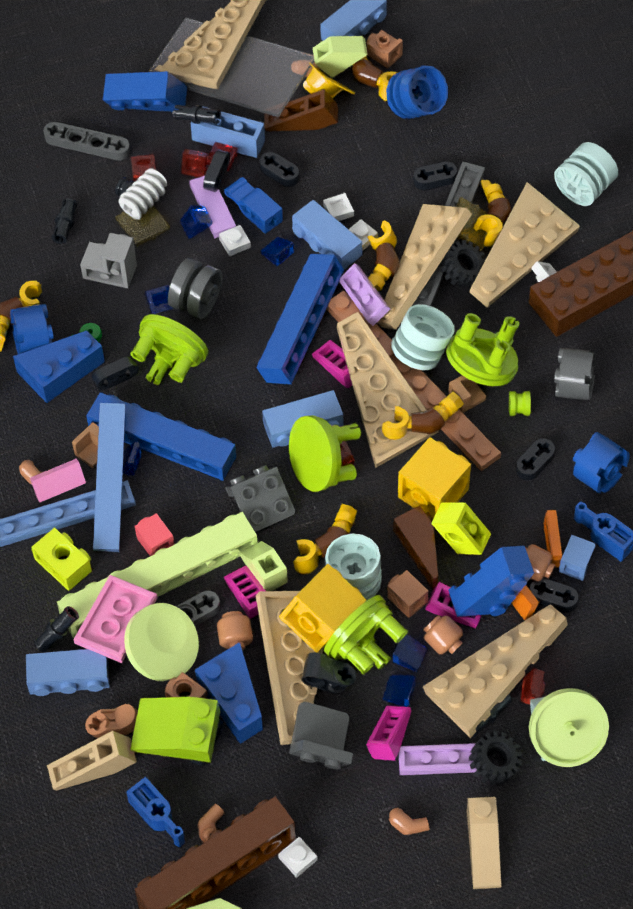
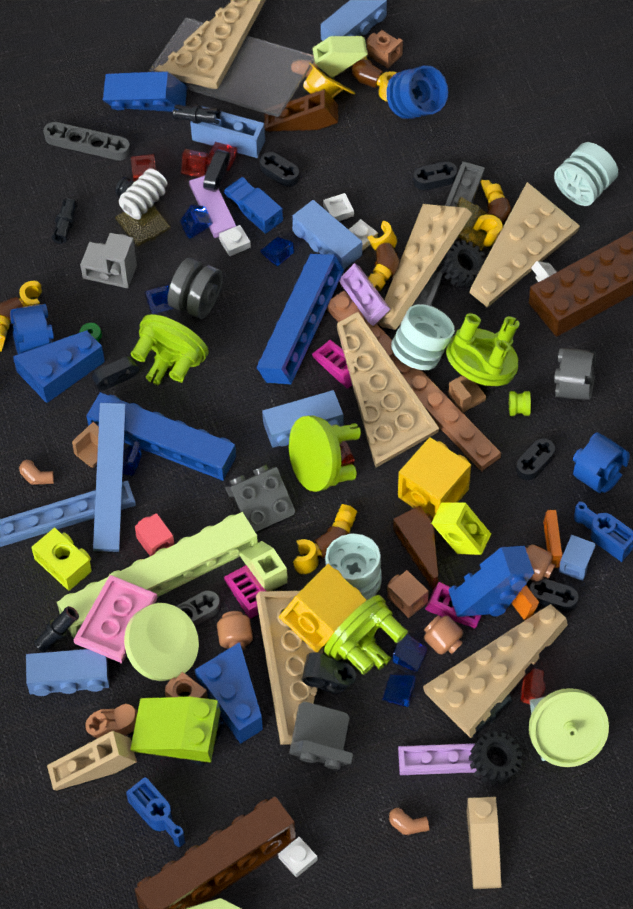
(58, 480): bright pink tile -> none
(207, 822): nougat arm -> none
(393, 730): dark pink slope -> none
(422, 422): yellow piece -> none

